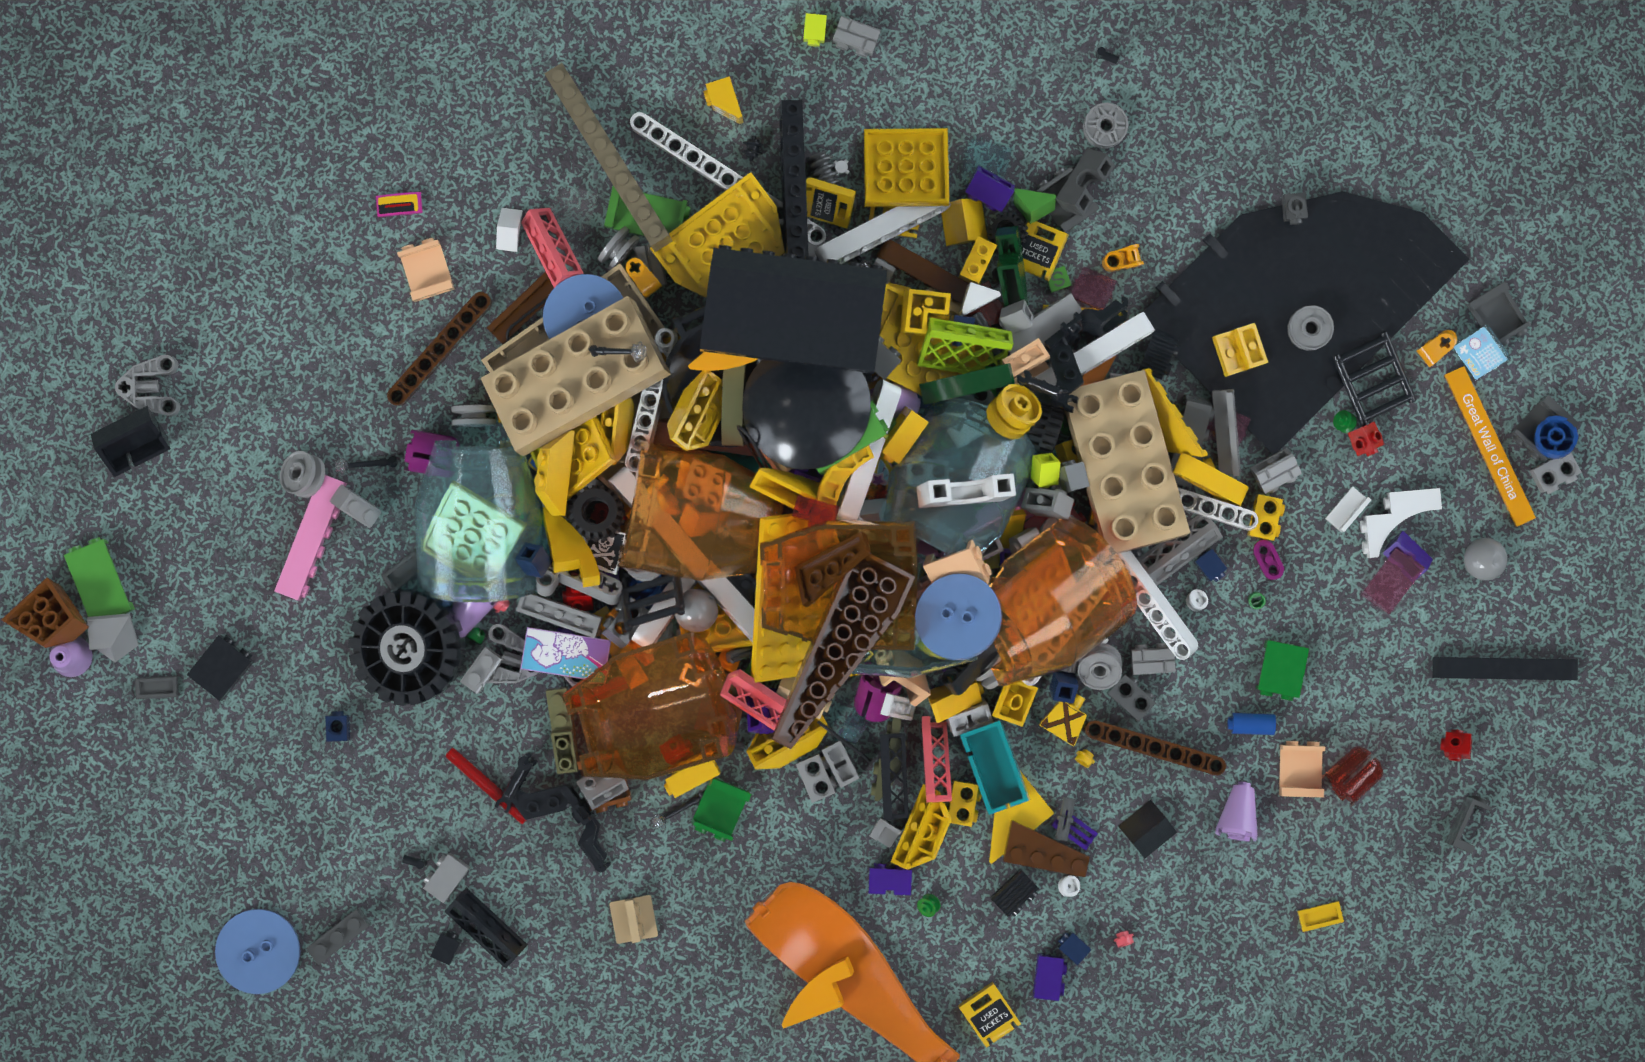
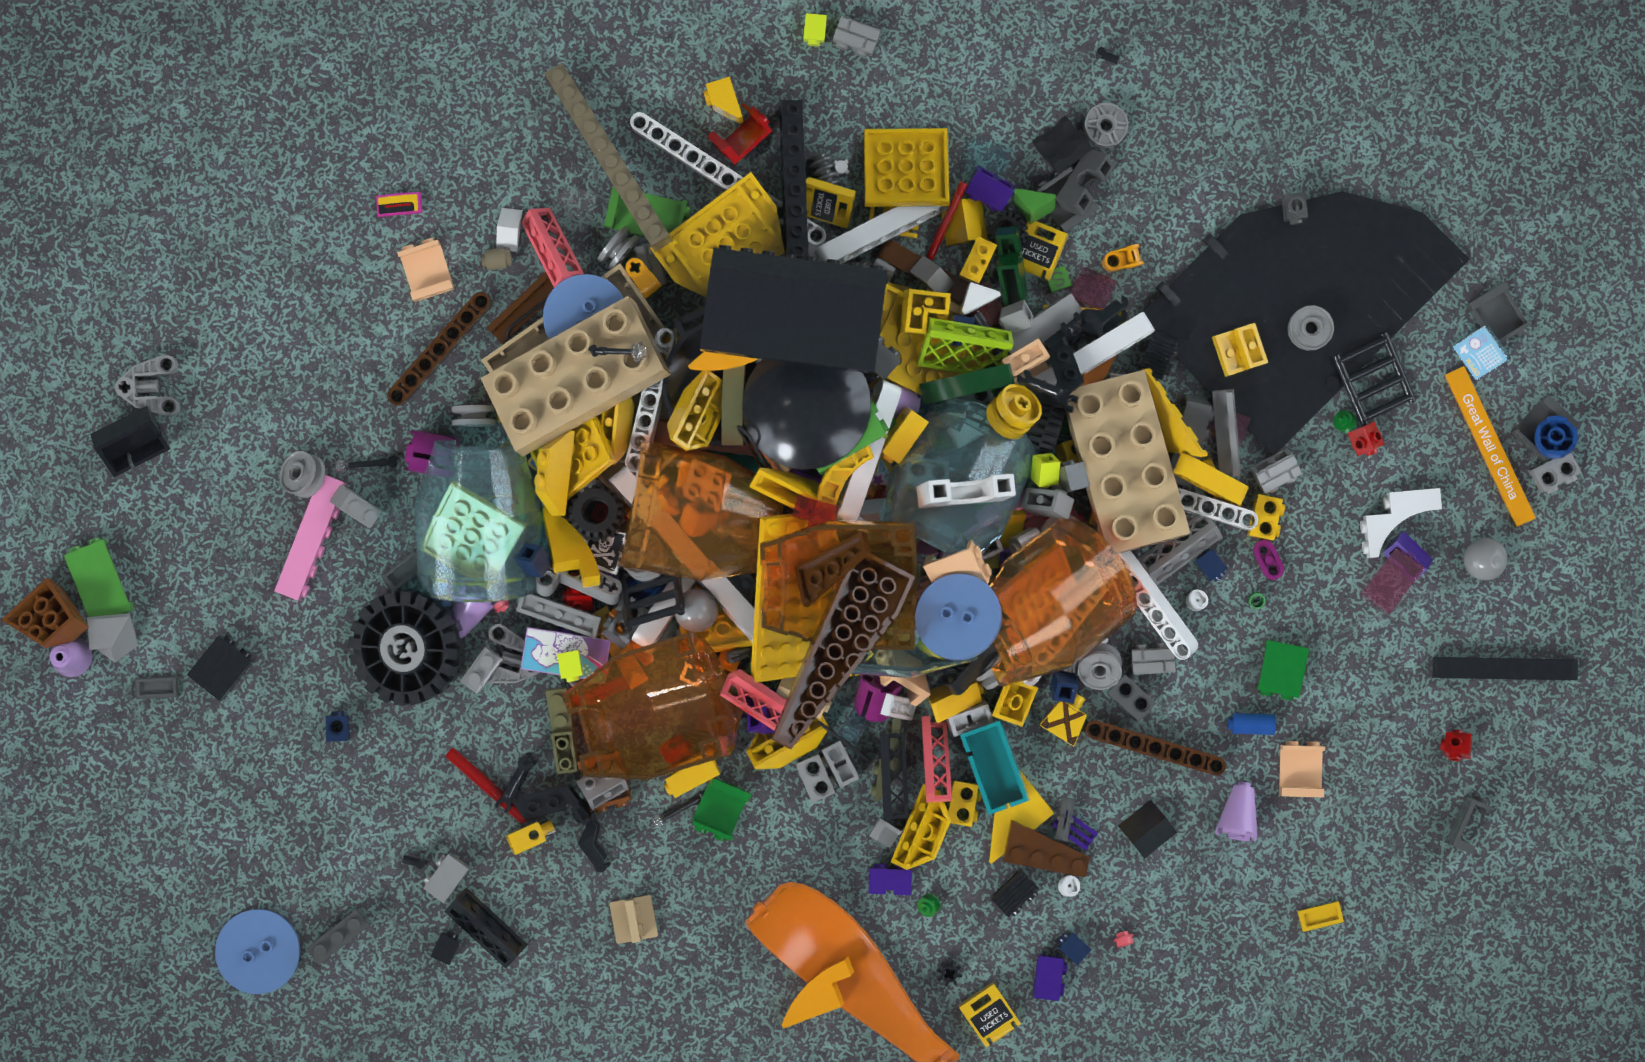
(477, 635): green hinge -> none
(496, 258): none -> dark tan brick
(520, 841): none -> yellow torso
(570, 665): none -> neon yellow brick
(744, 137): none -> red panel
(932, 275): none -> light grey slope
(946, 220): none -> red bar
(947, 979): none -> black gear
(1062, 145): none -> black brick
(1085, 758): yellow plate -> none
(1347, 509): white panel -> none
(1361, 782): clear red cylinder -> none
(1436, 349): light orange piece -> none

